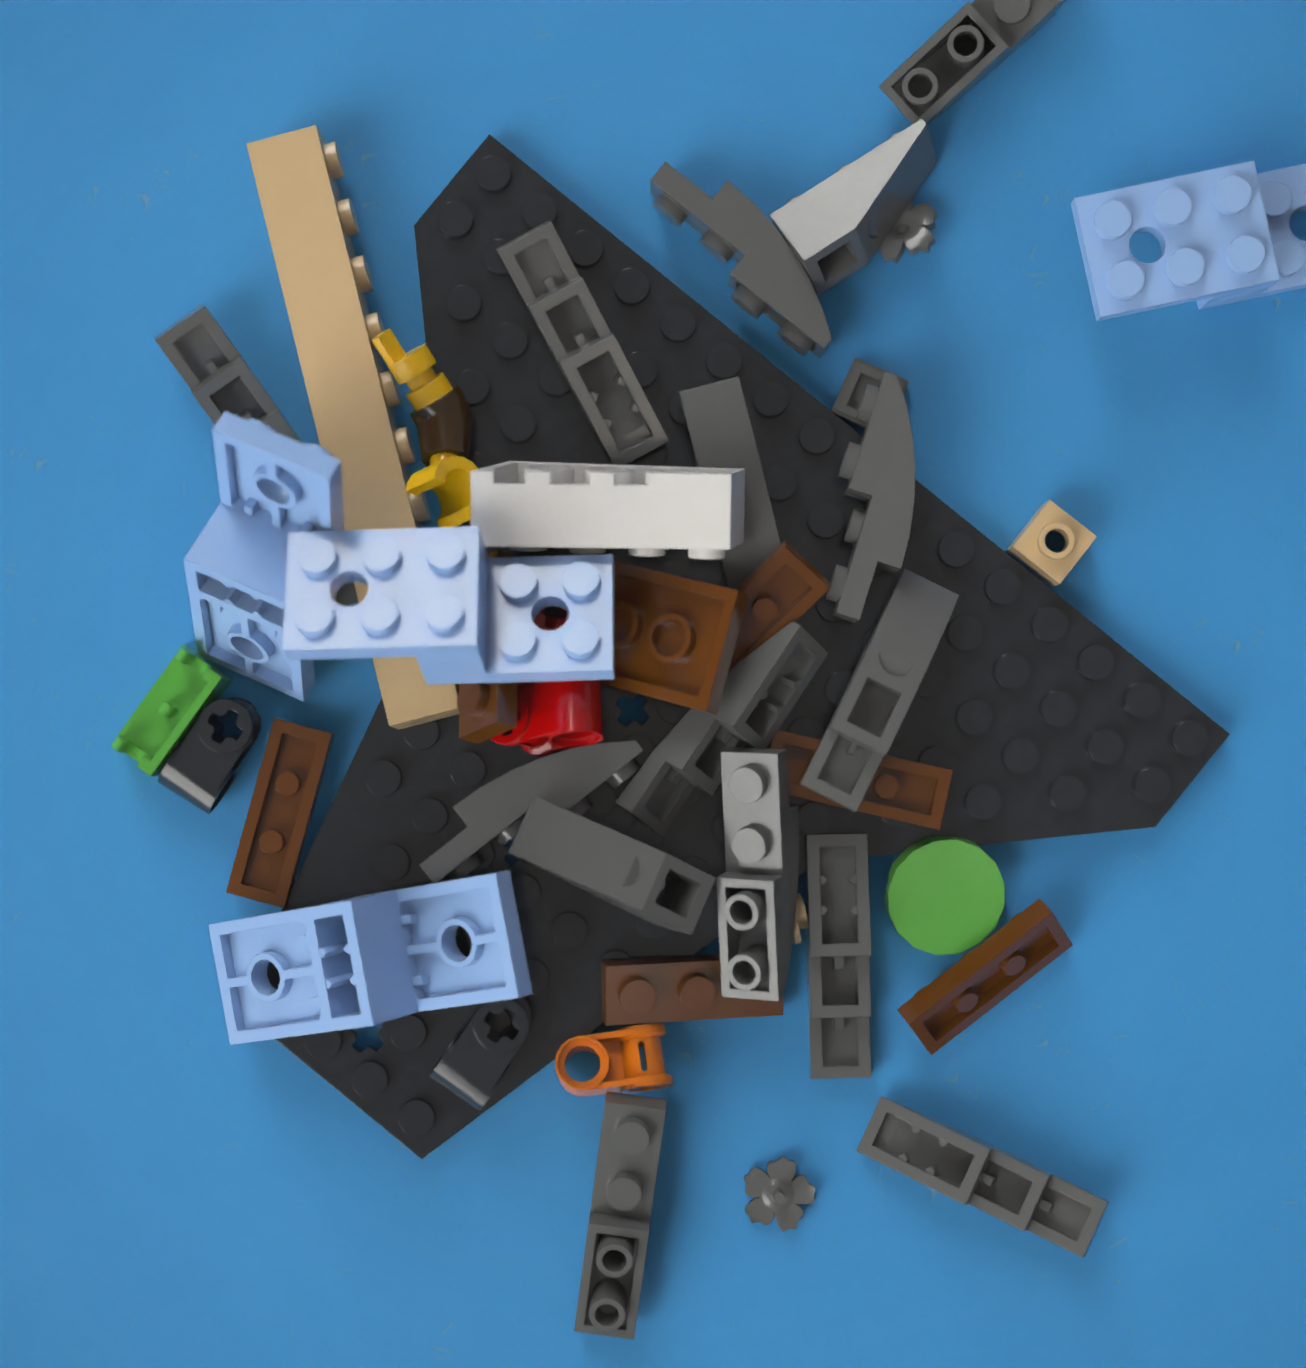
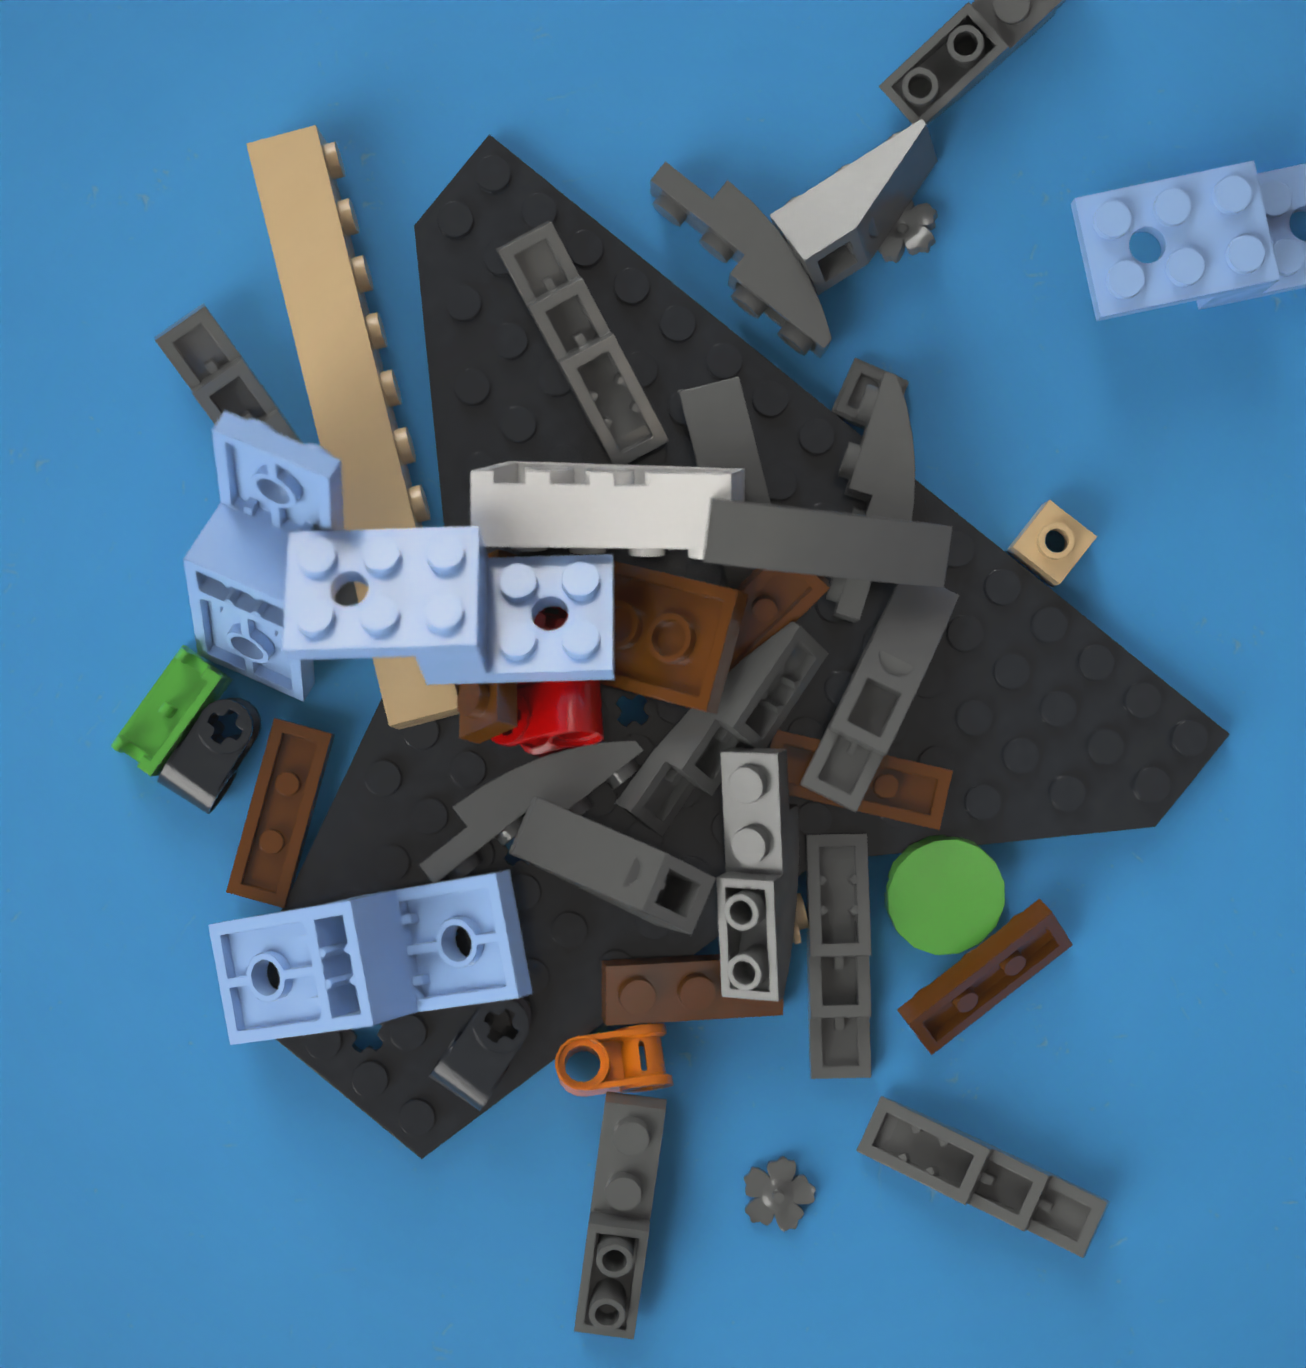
(442, 427): yellow piece -> none
(826, 543): none -> dark grey slope

